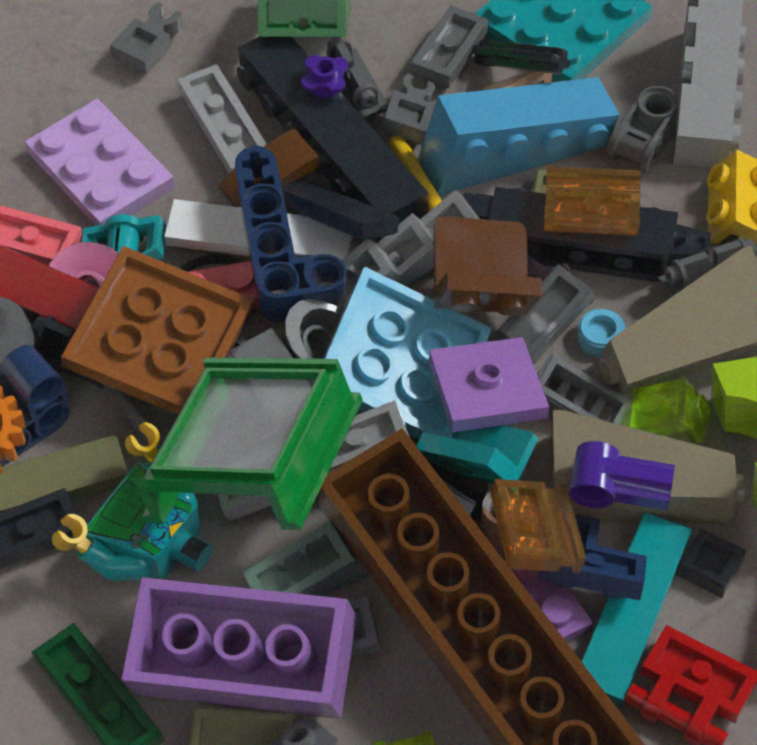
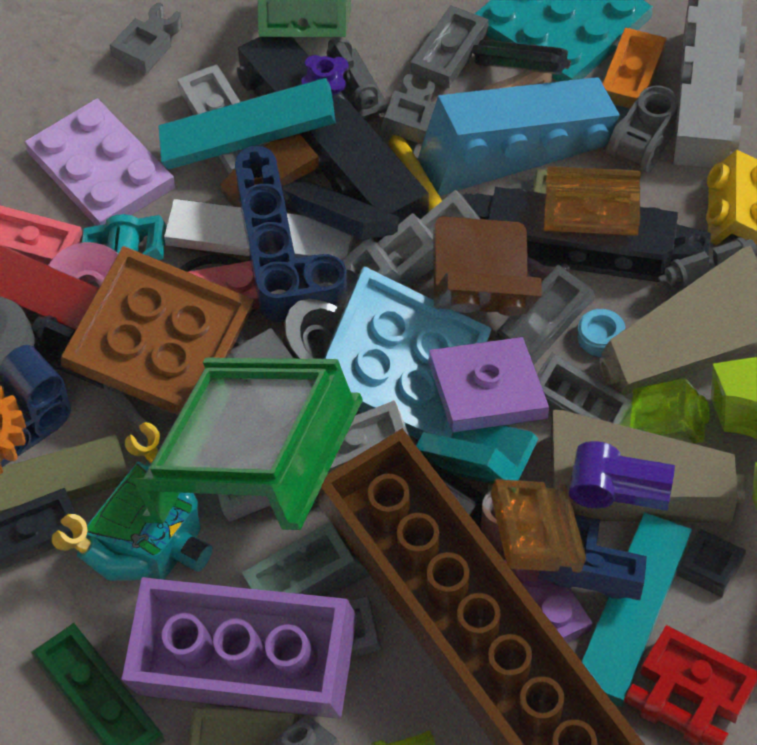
(246, 124): none -> teal tile
(633, 66): none -> orange plate

